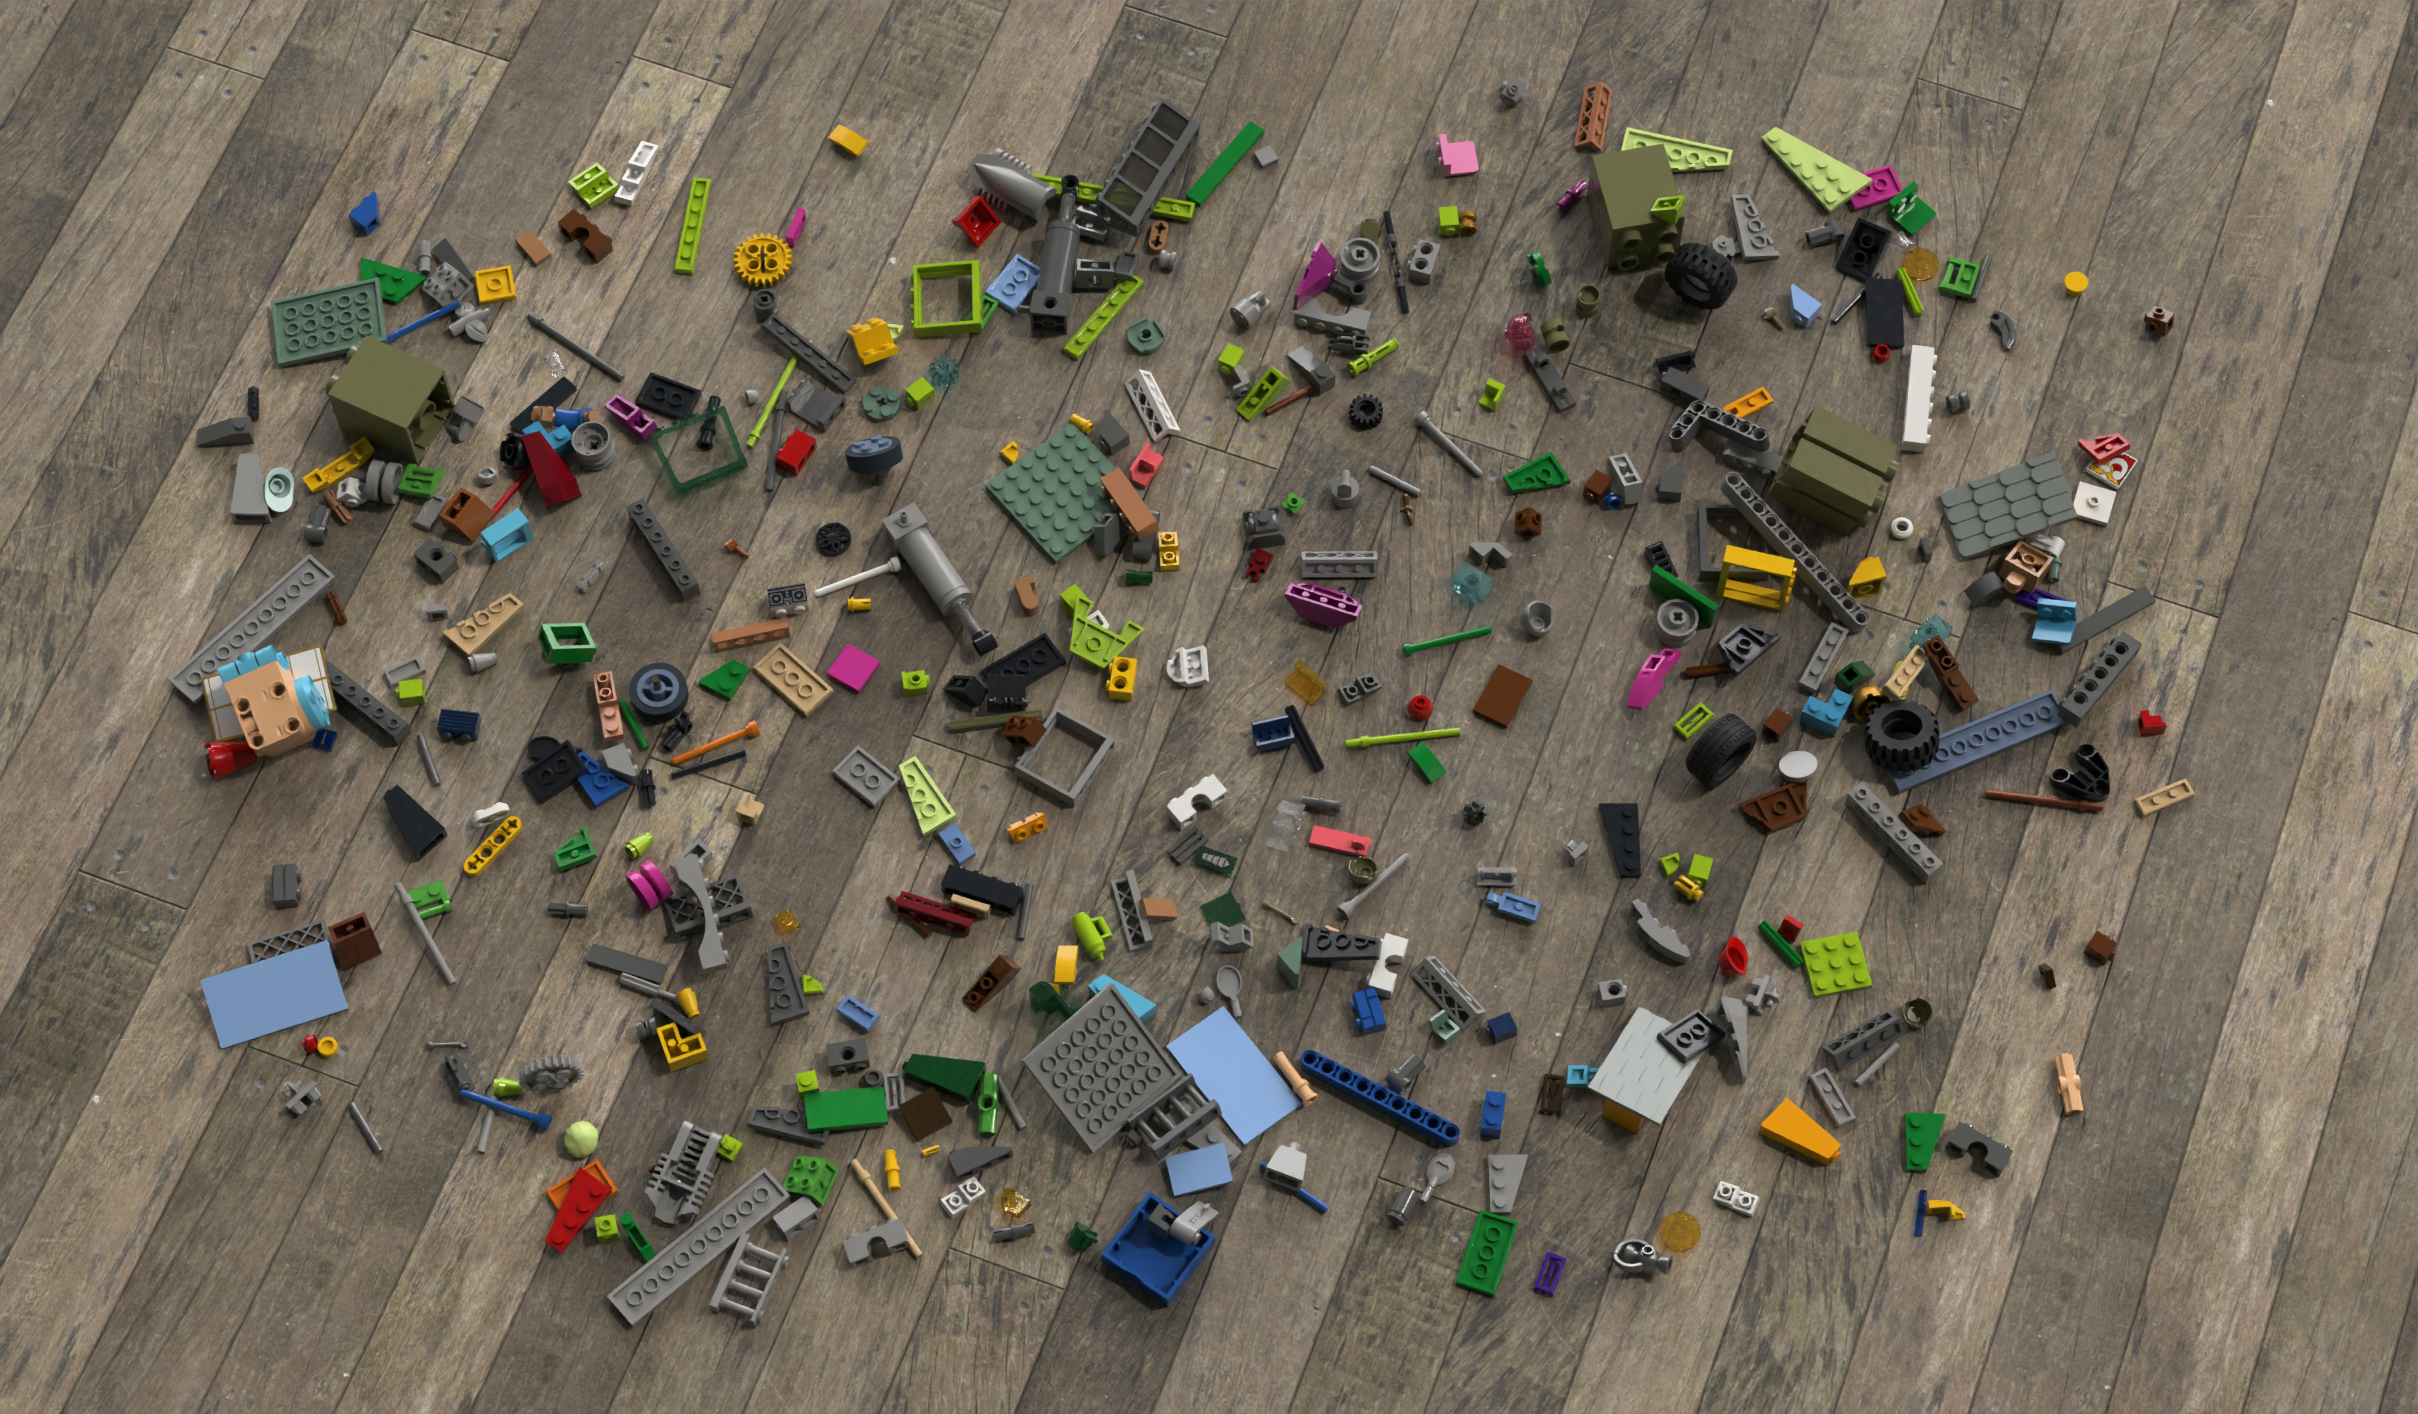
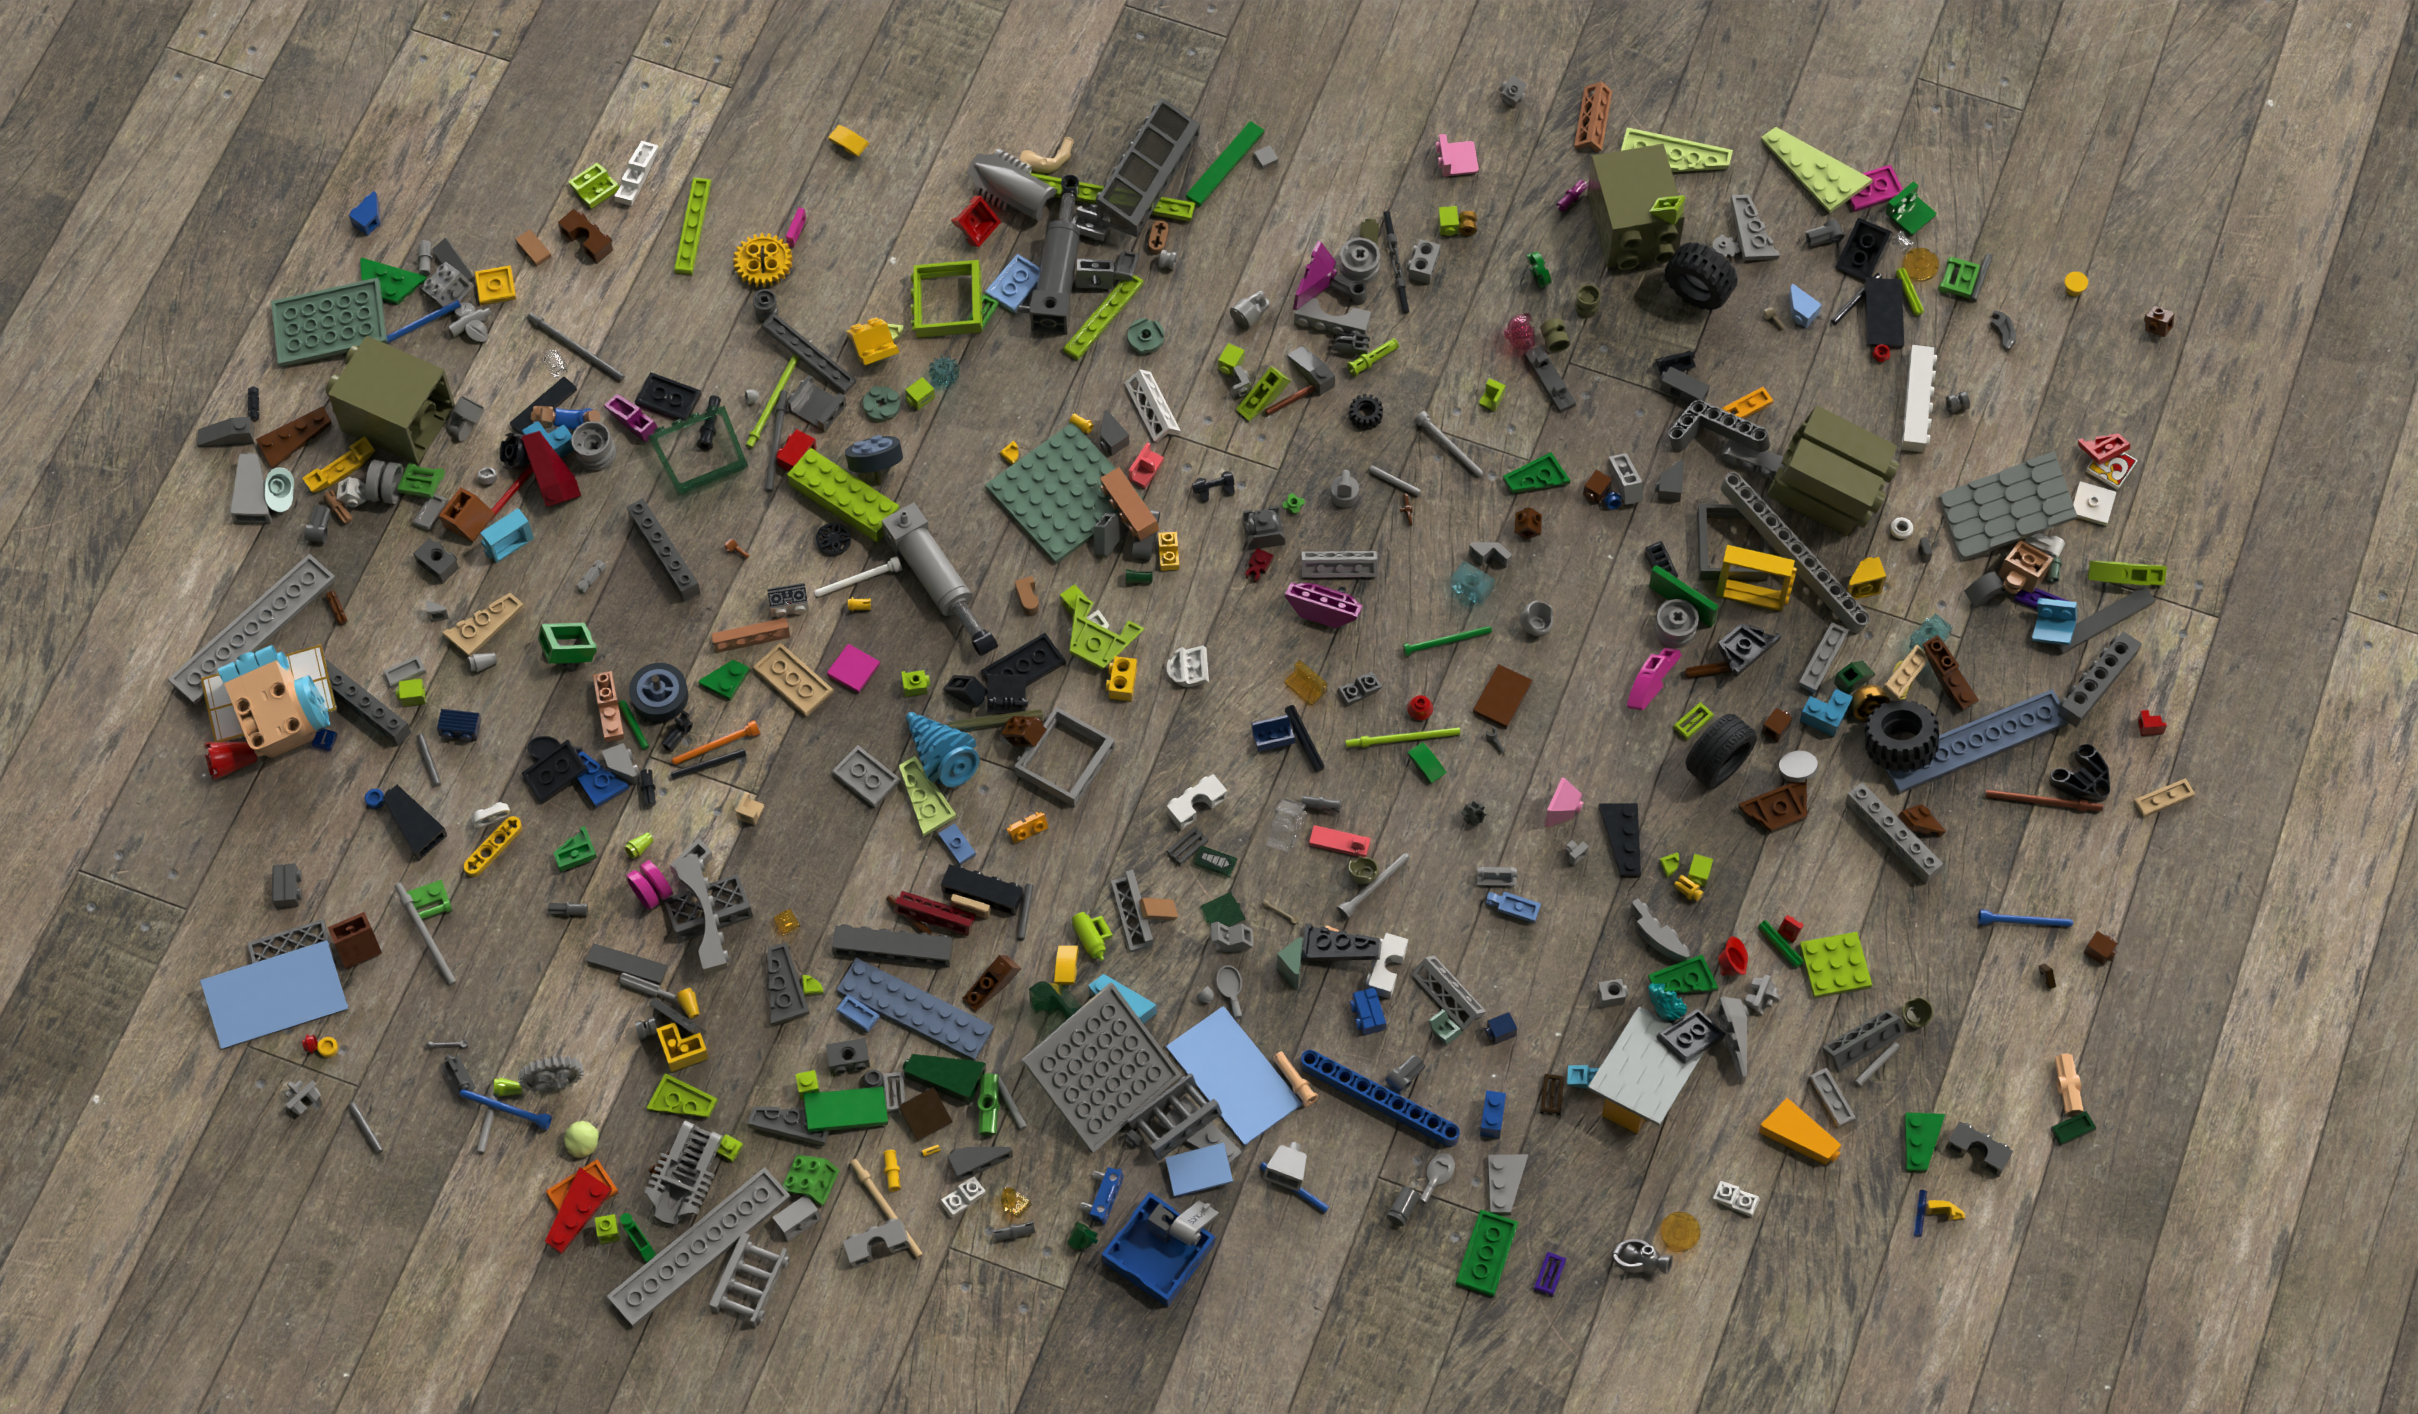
(283, 441): none -> reddish brown wing
(374, 798): none -> blue tile
(681, 1098): none -> lime wing
(842, 494): none -> lime brick
(892, 946): none -> dark grey brick
(916, 1009): none -> sand blue plate
(943, 751): none -> dark azure plant
(1048, 165): none -> tan piece
(1106, 1195): none -> blue piece
(1202, 486): none -> black piece
(1494, 738): none -> dark grey hand
(1563, 804): none -> bright pink slope
(1666, 1003): none -> teal hair
(1686, 977): none -> green wing
(1986, 917): none -> blue piece
(2073, 1128): none -> dark green tile
(2127, 573): none -> lime slope

